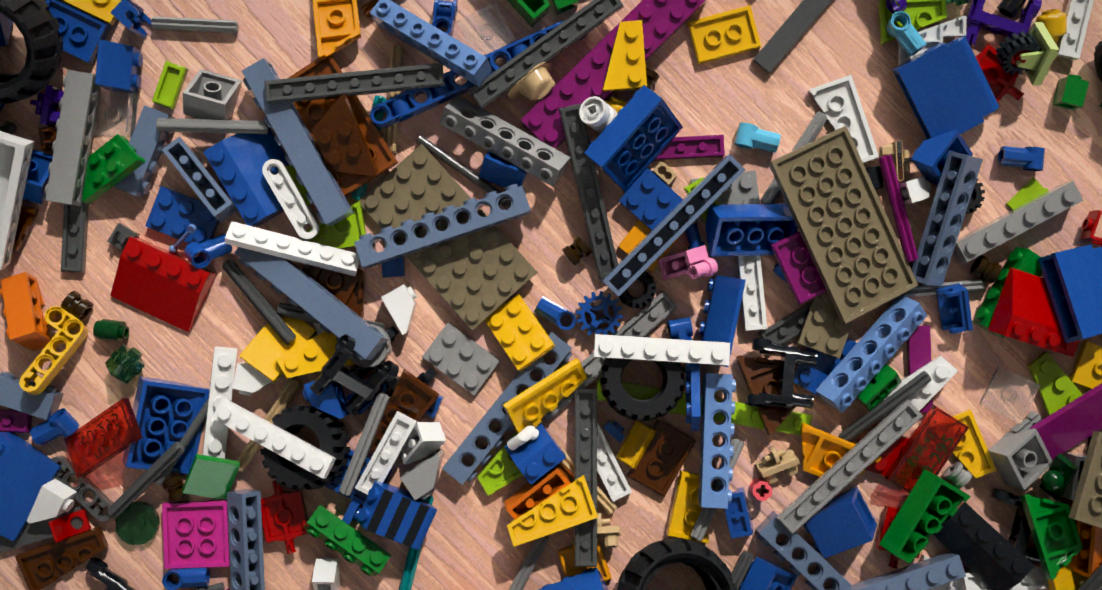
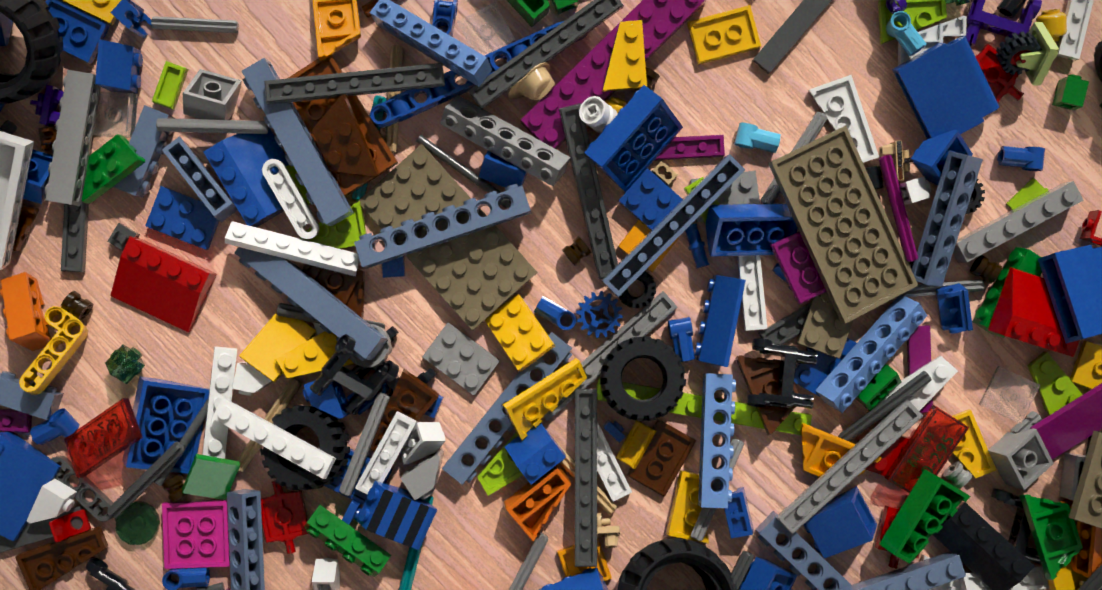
(111, 330): dark green brick -> none
(190, 230): medium blue hinge -> none
(208, 251): blue piece -> none
(259, 302): dark grey axle -> none
(401, 306): white slope -> none
(522, 437): white arm -> none
(560, 511): yellow wing -> none
(662, 349): white plate -> none
(691, 262): bright pink hinge -> none
(693, 409): blue plate -> none
(764, 494): coral bush -> none
(777, 462): tan hips -> none
(1058, 477): dark green tile -> none

